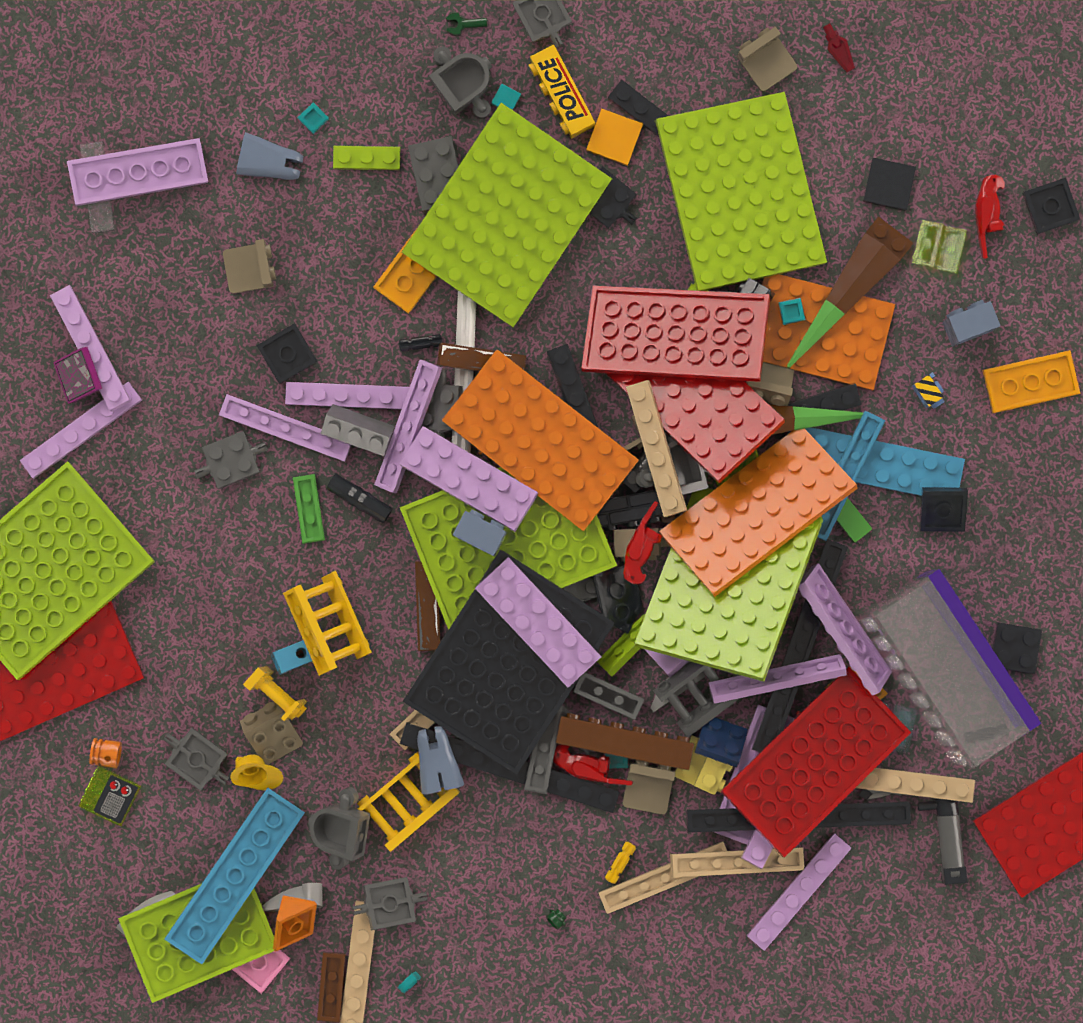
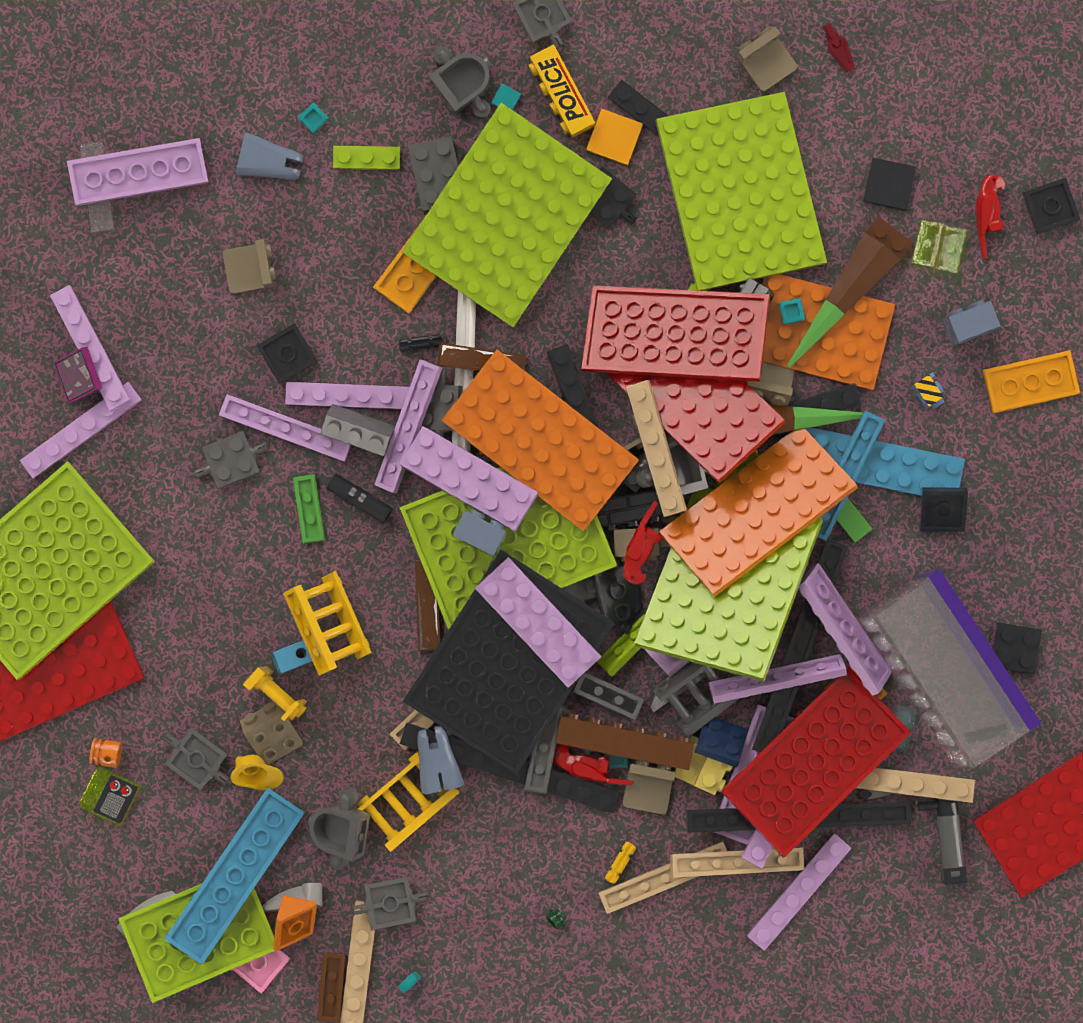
(464, 23): dark green bar -> none

